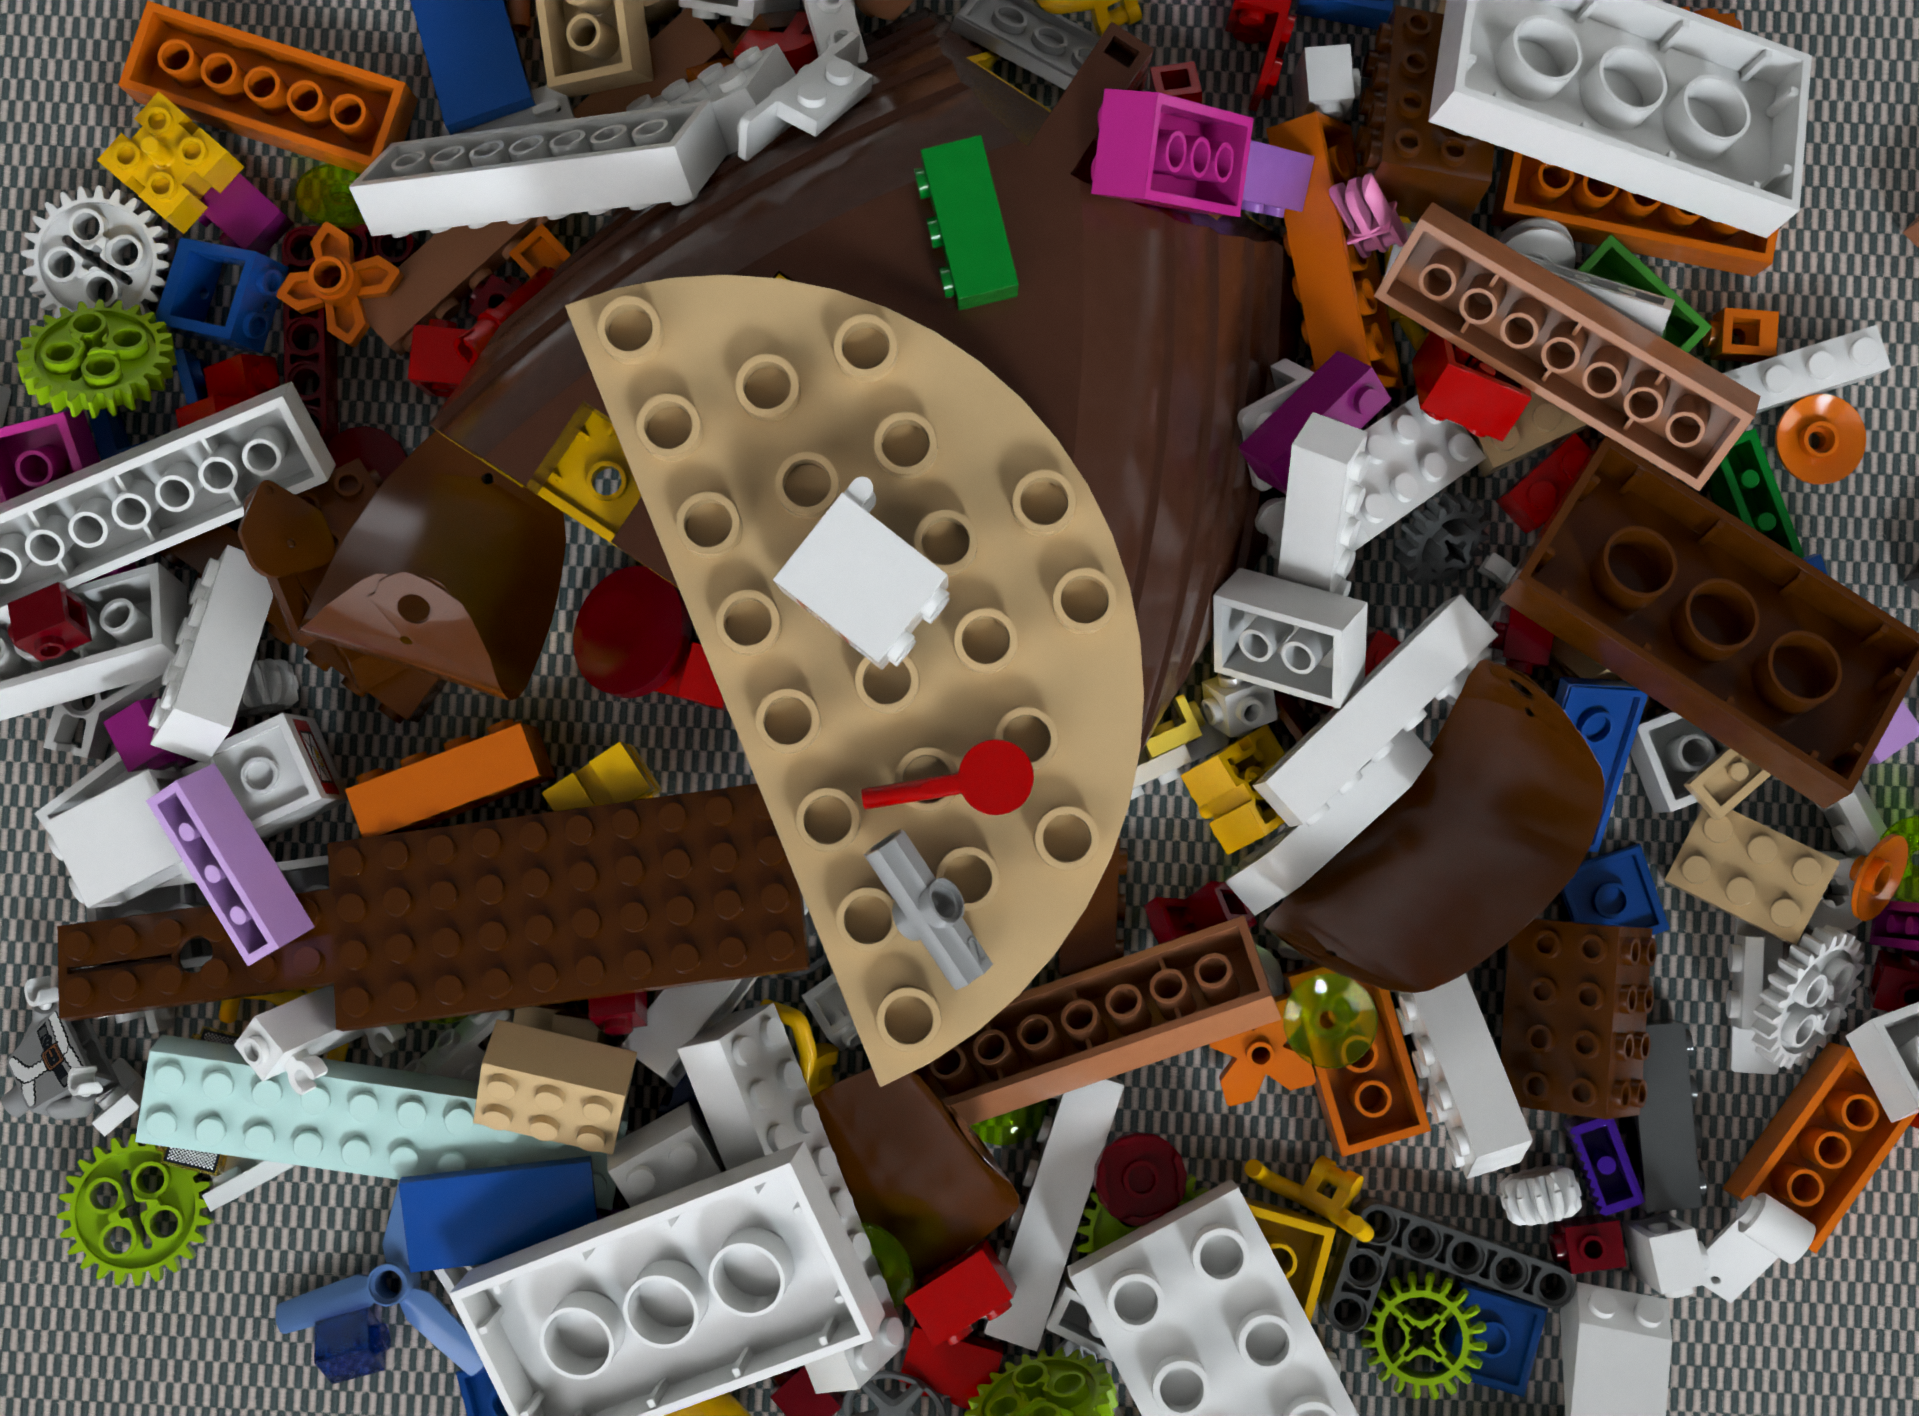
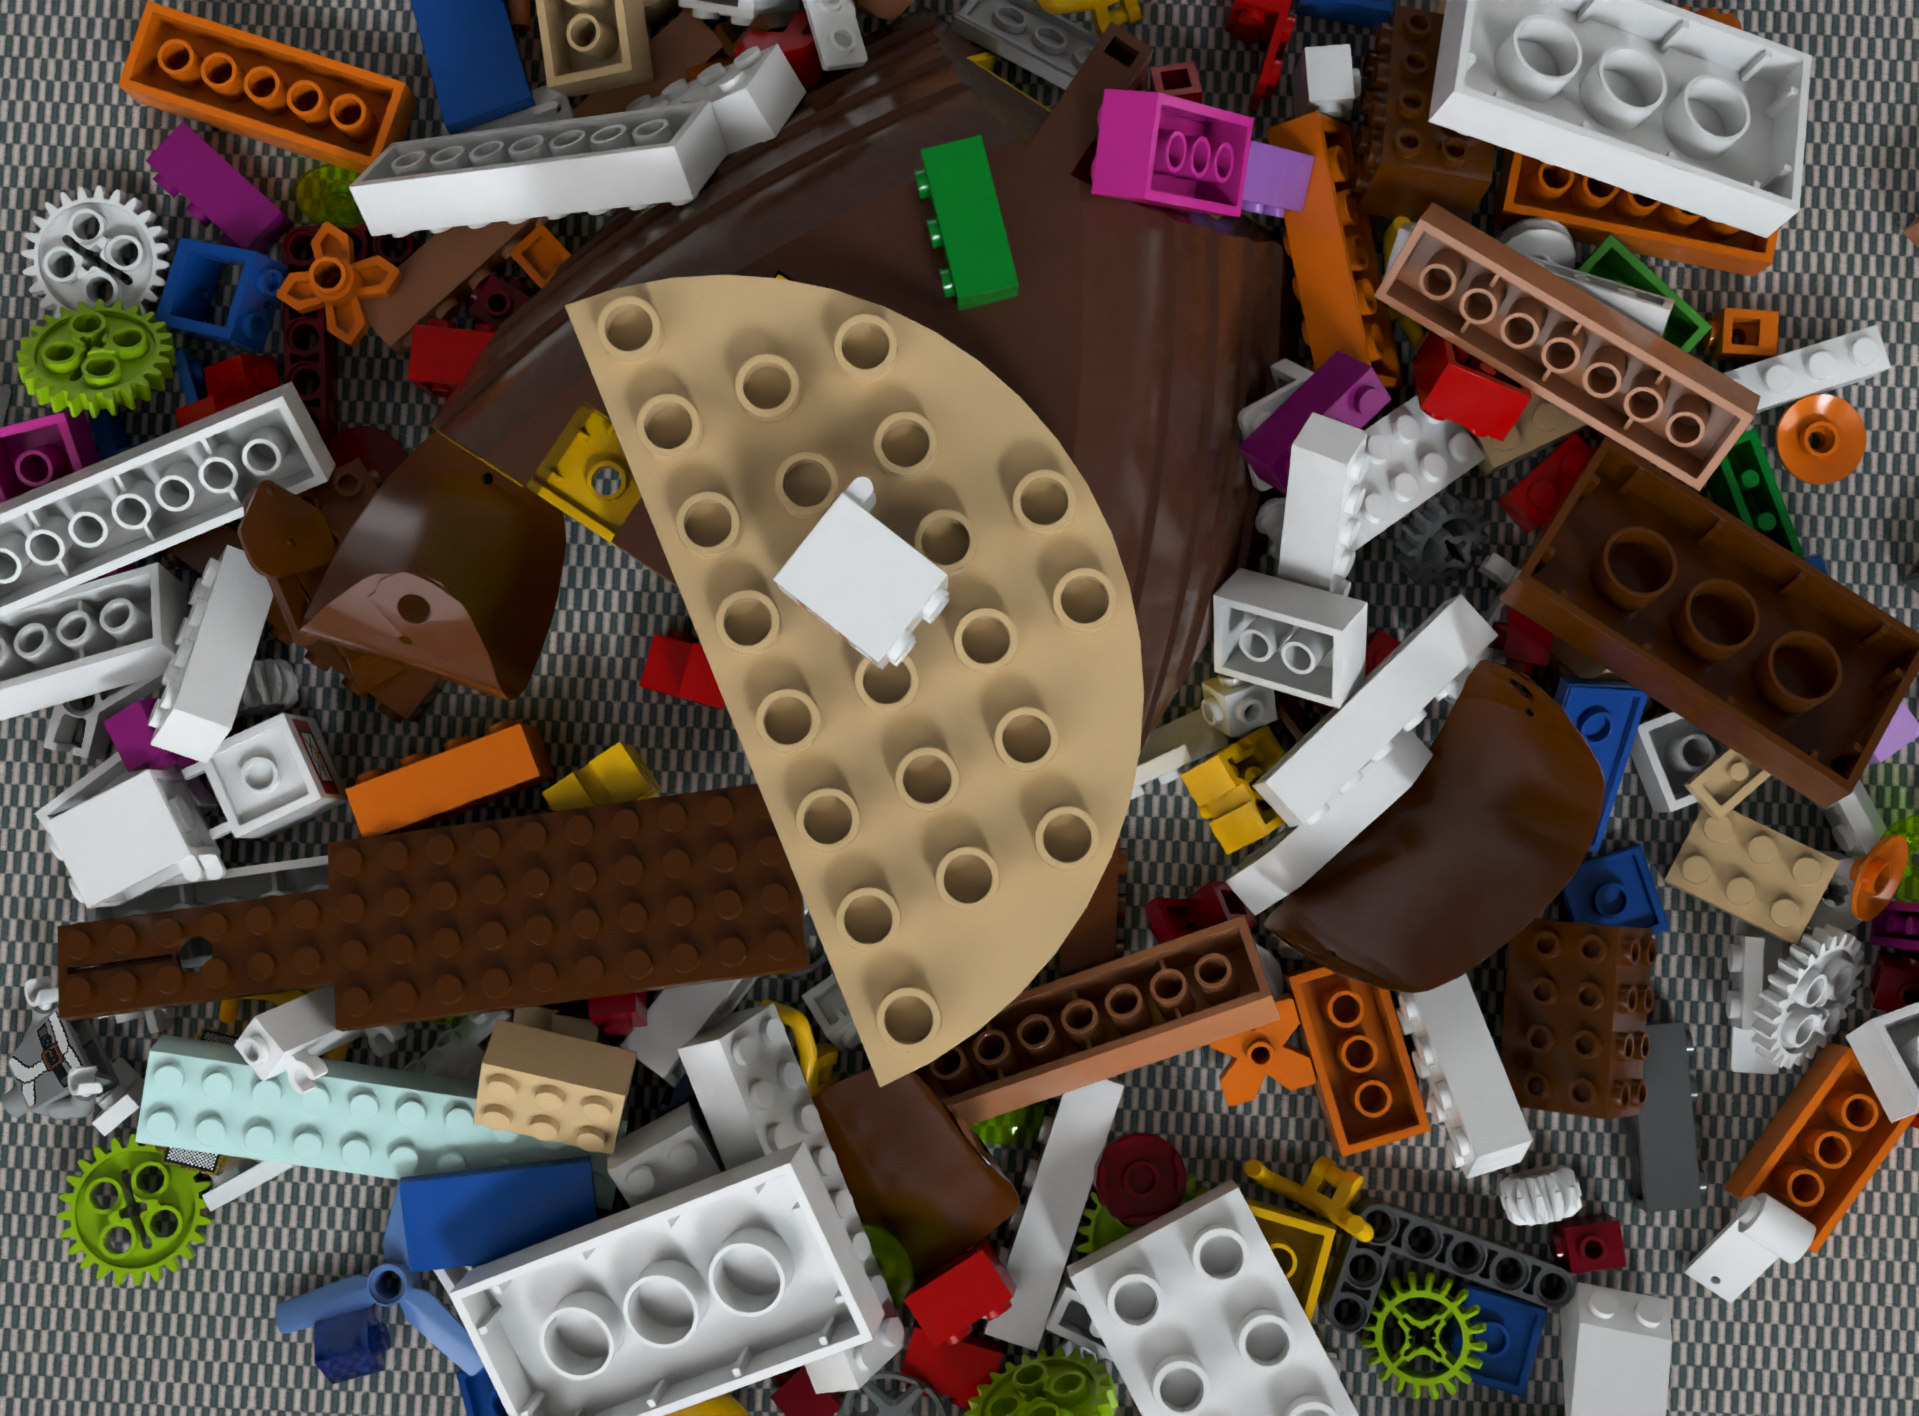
(48, 622): dark red brick -> none
(170, 163): yellow brick -> none
(230, 863): lavender brick -> none
(473, 342): red pin -> none
(631, 633): dark red piece -> none
(809, 99): white bracket -> none
(928, 909): light grey piece -> none
(991, 777): red piece -> none
(1169, 737): light yellow bracket -> none
(1353, 1027): clear neon green dish -> none
(1368, 215): bright pink arm -> none
(1603, 1164): dark purple brick -> none
(1666, 1254): white brick -> none

